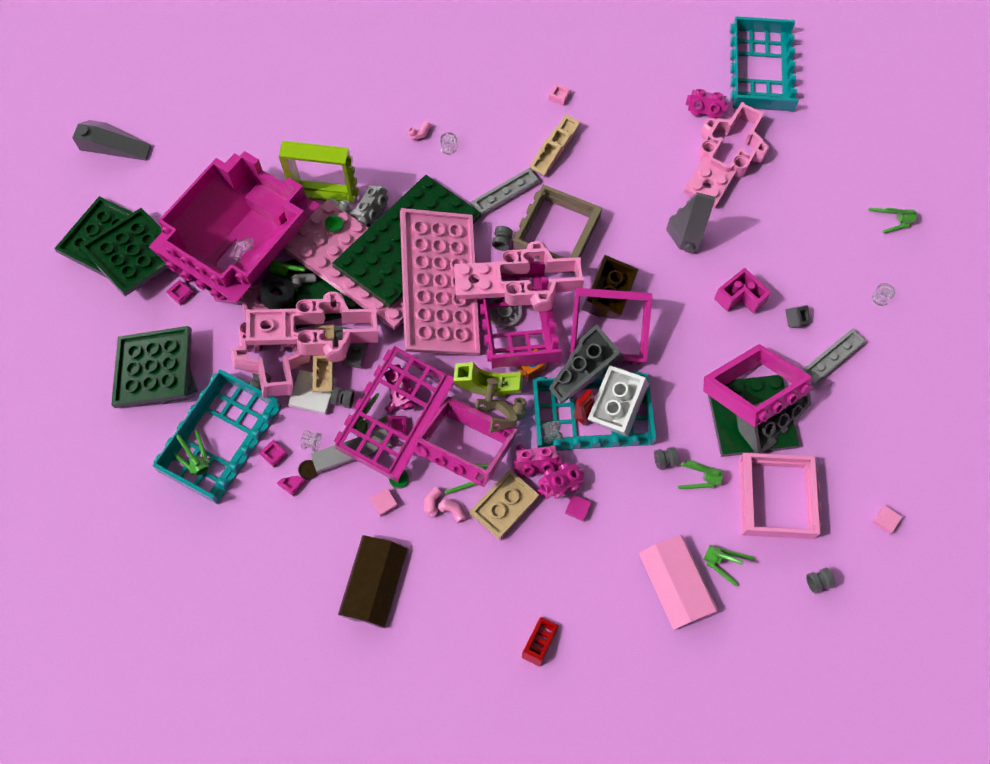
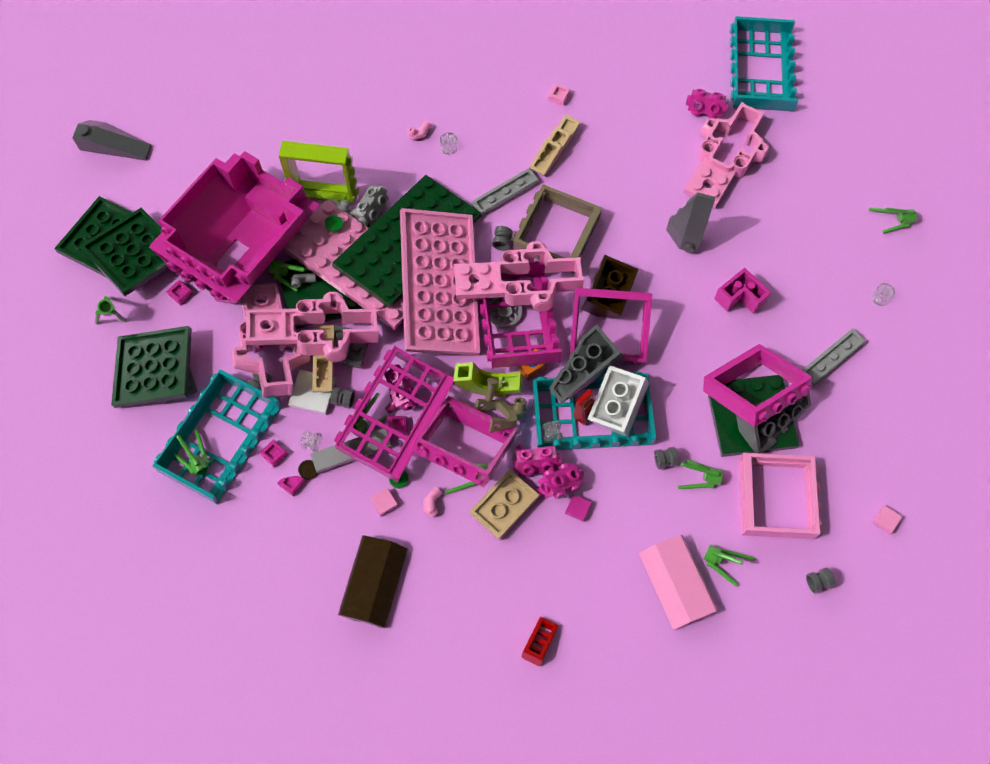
(106, 308): none -> bright green plant
(241, 247): clear arm -> none
(281, 284): black tyre -> none
(454, 507): bright pink arm -> none
(798, 316): dark grey slope -> none

